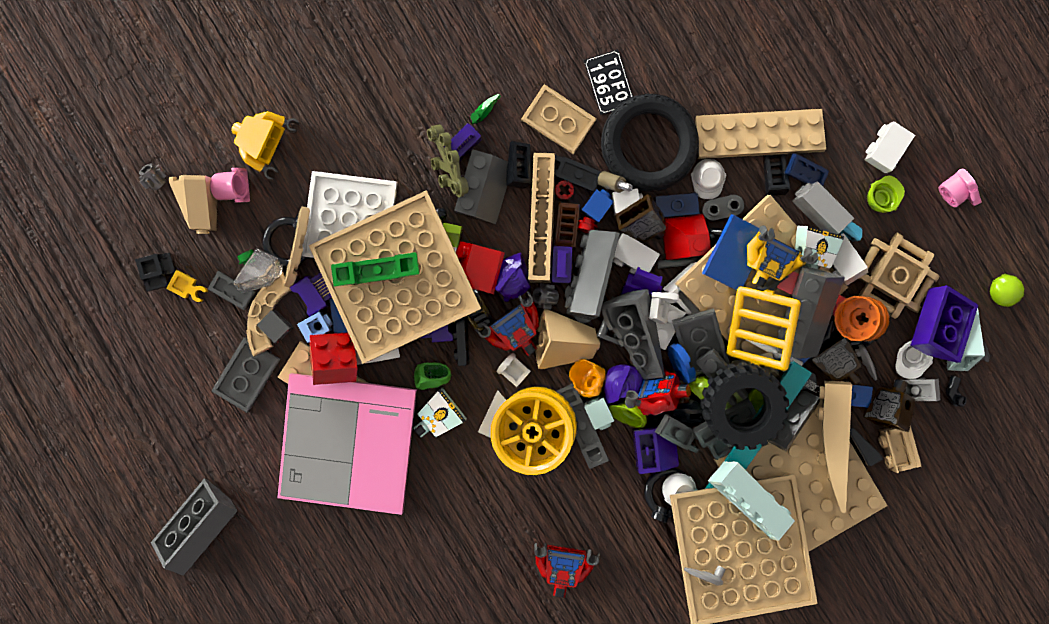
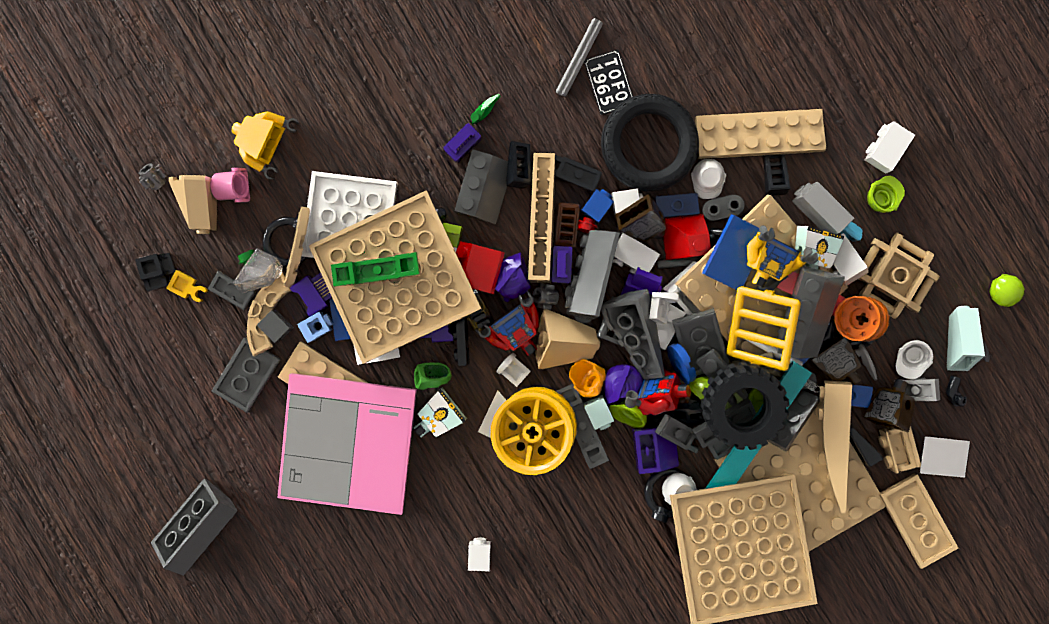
(332, 358): red brick -> none
(449, 163): olive plant -> none
(479, 555): none -> white brick
(558, 119): tan tile -> none
(564, 183): red bush -> none
(564, 566): torso -> none
(579, 57): none -> light grey axle
(613, 182): dark tan piece -> none
(708, 577): light grey bar -> none
(752, 499): light aqua wedge -> none
(806, 170): dark blue plate -> none
(918, 521): none -> tan plate
(944, 324): dark purple slope -> none
(944, 457): none -> white sticker
(959, 189): bright pink piece -> none

